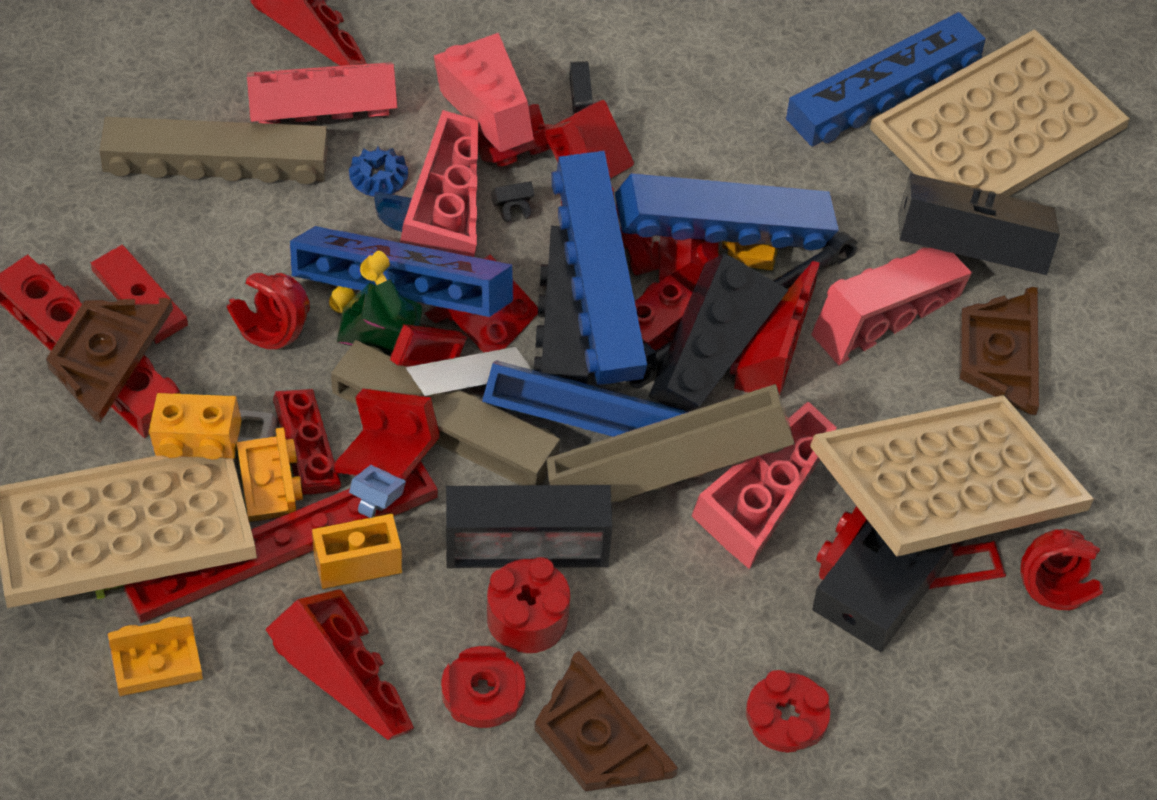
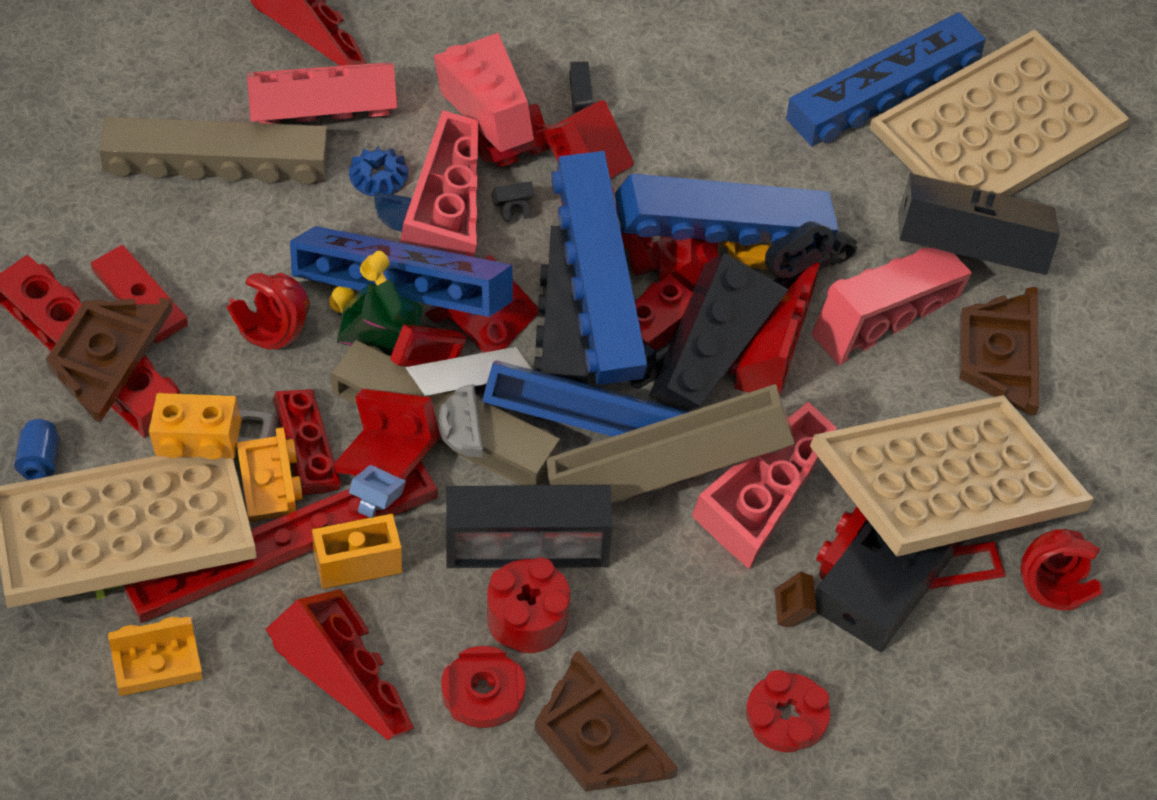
(37, 449): none -> blue brick
(460, 423): none -> light grey tile
(795, 600): none -> reddish brown tile
(799, 249): none -> black beam

